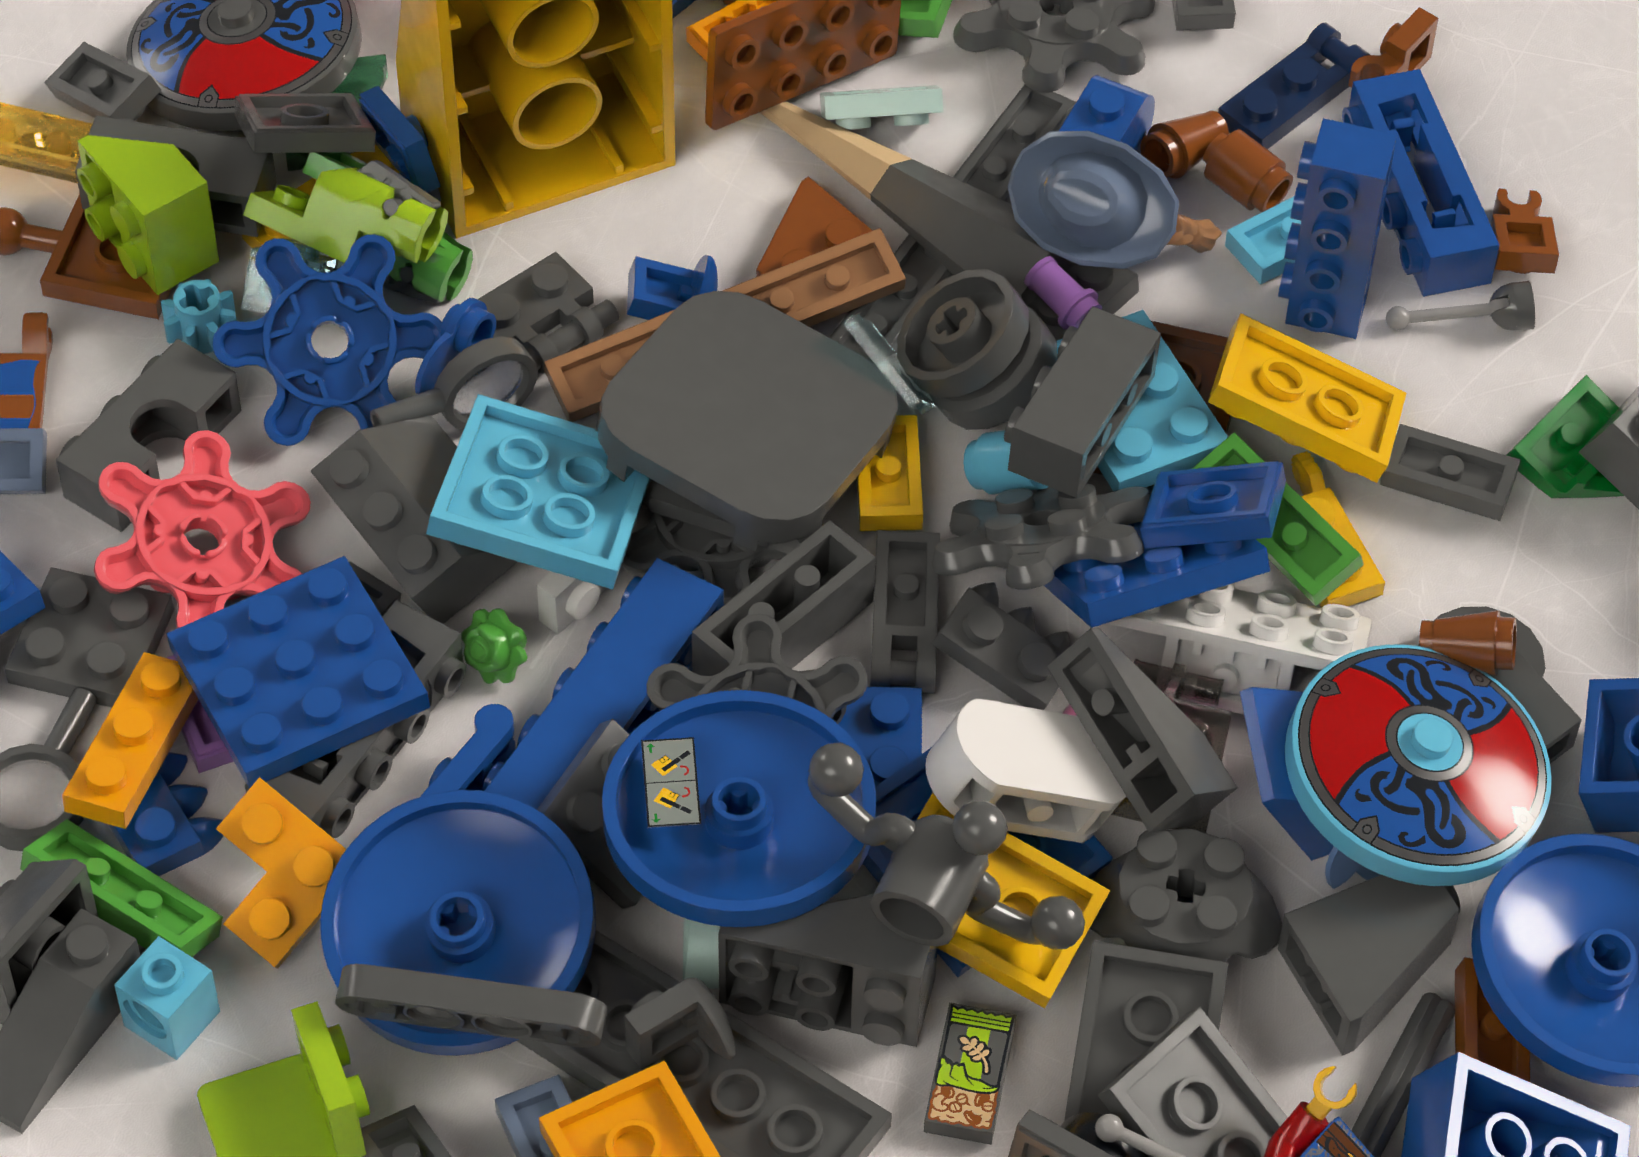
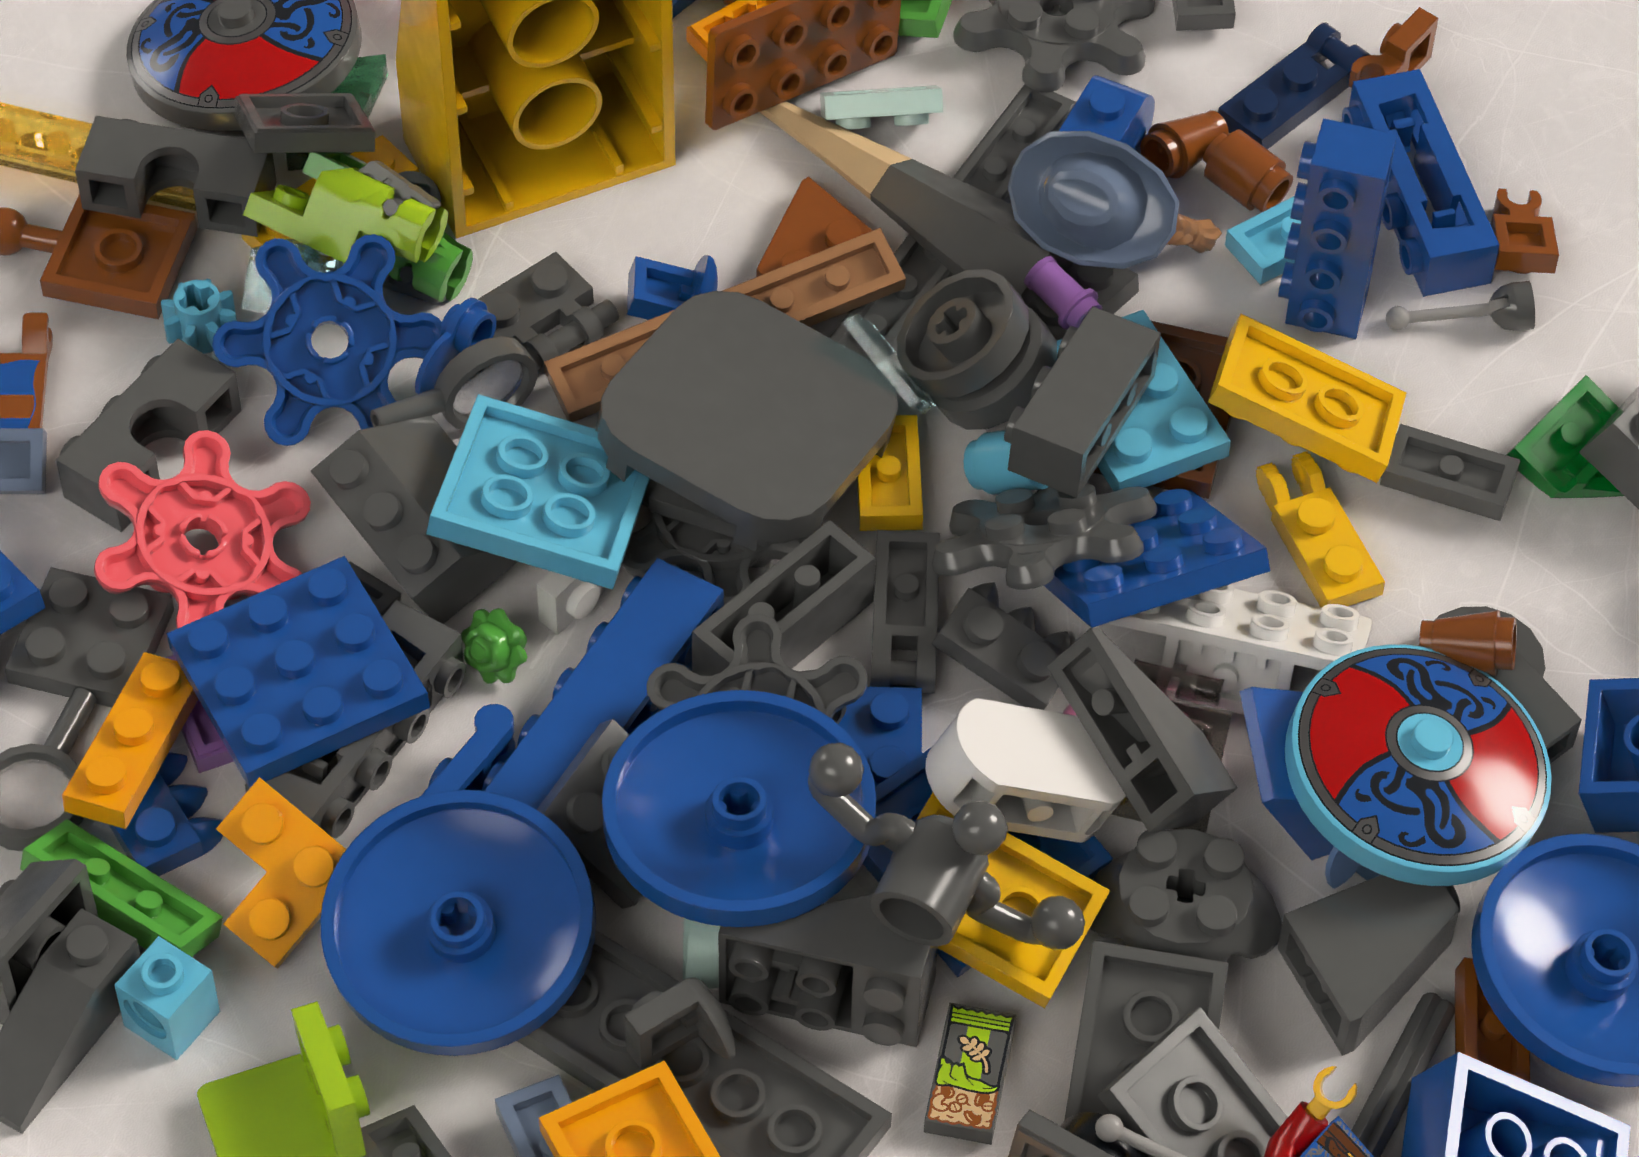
(102, 84): dark grey plate -> none
(149, 208): lime slope -> none
(400, 139): blue plate -> none
(471, 1005): dark grey beam -> none
(671, 782): light grey sticker -> none
(1213, 505): blue tile -> none
(1302, 541): bright green plate -> none

